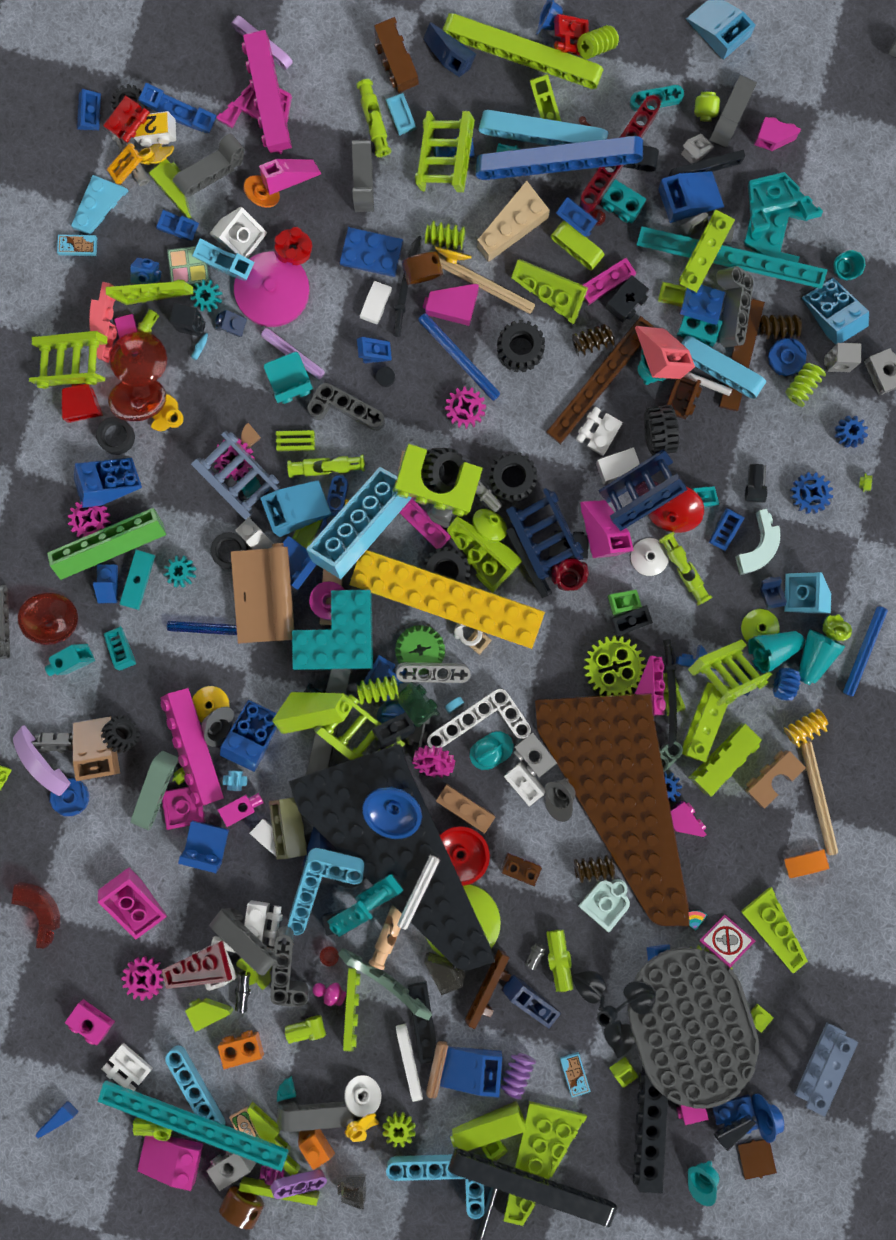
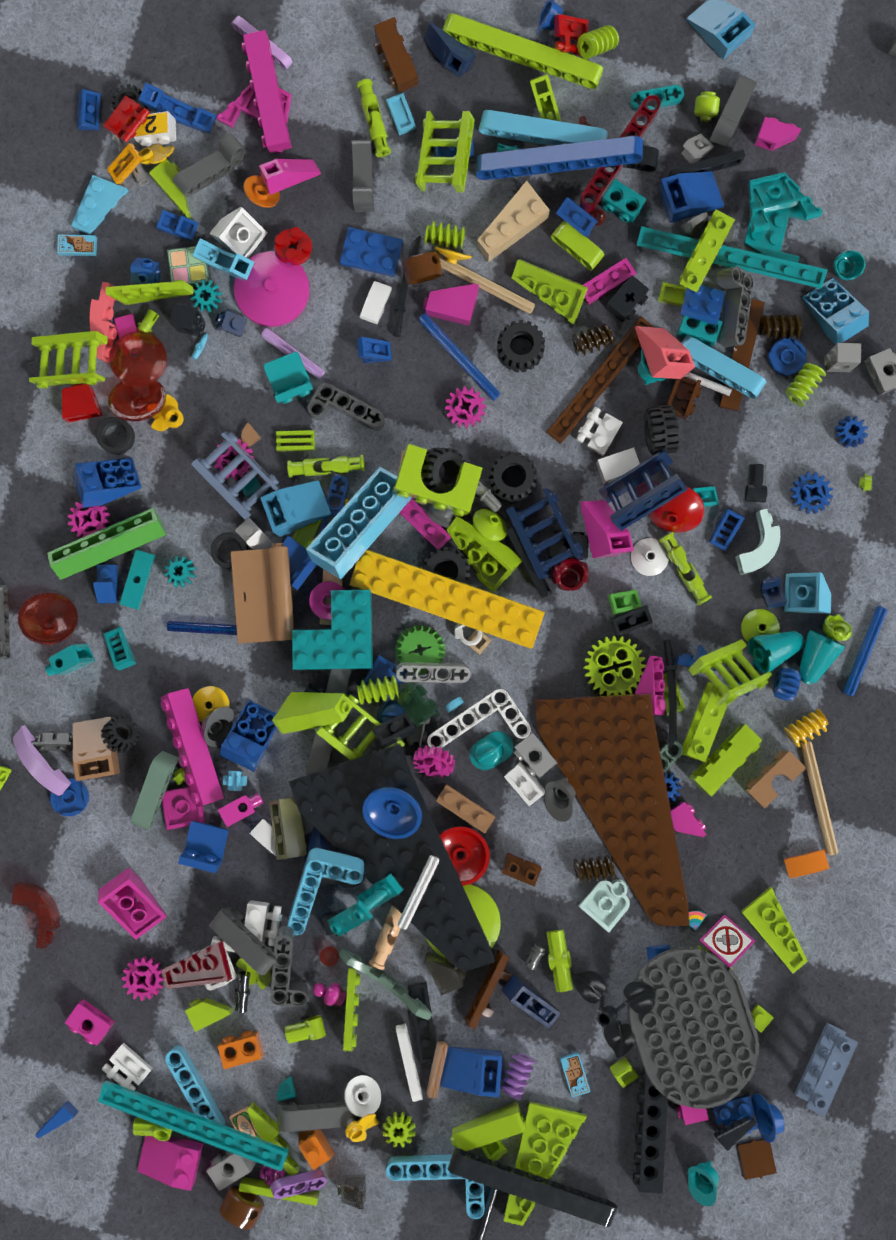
(385, 376): black tile -> none

